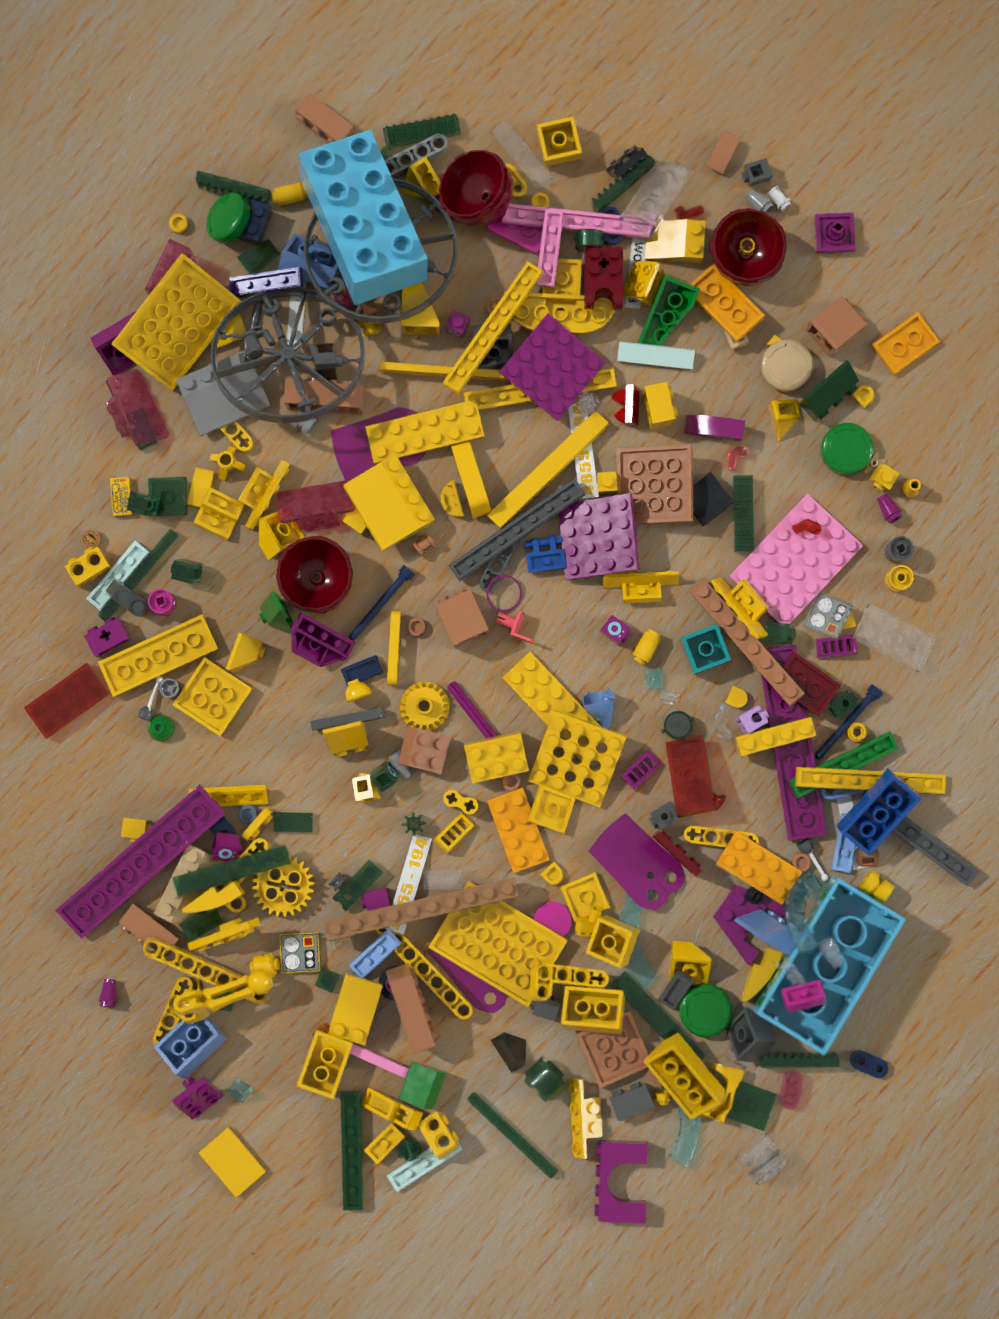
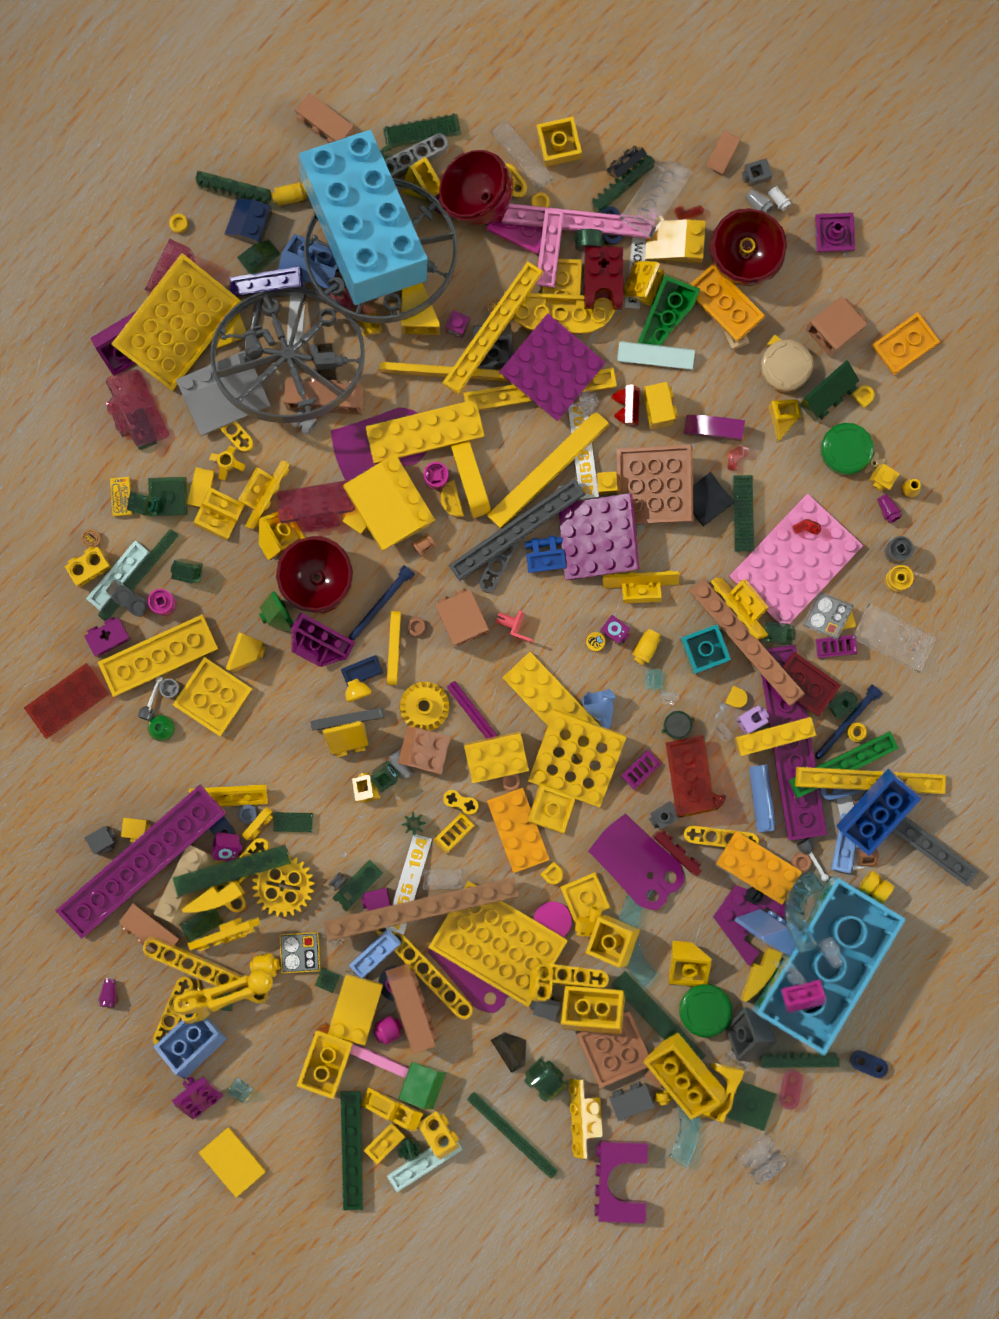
(101, 840): none -> dark grey brick
(228, 218): green piece -> none
(387, 1030): none -> dark pink head
(436, 475): none -> dark pink wheel
(487, 593): magenta piece -> none
(595, 641): none -> tile
(676, 990): dark grey tile -> none
(762, 798): none -> medium blue piece

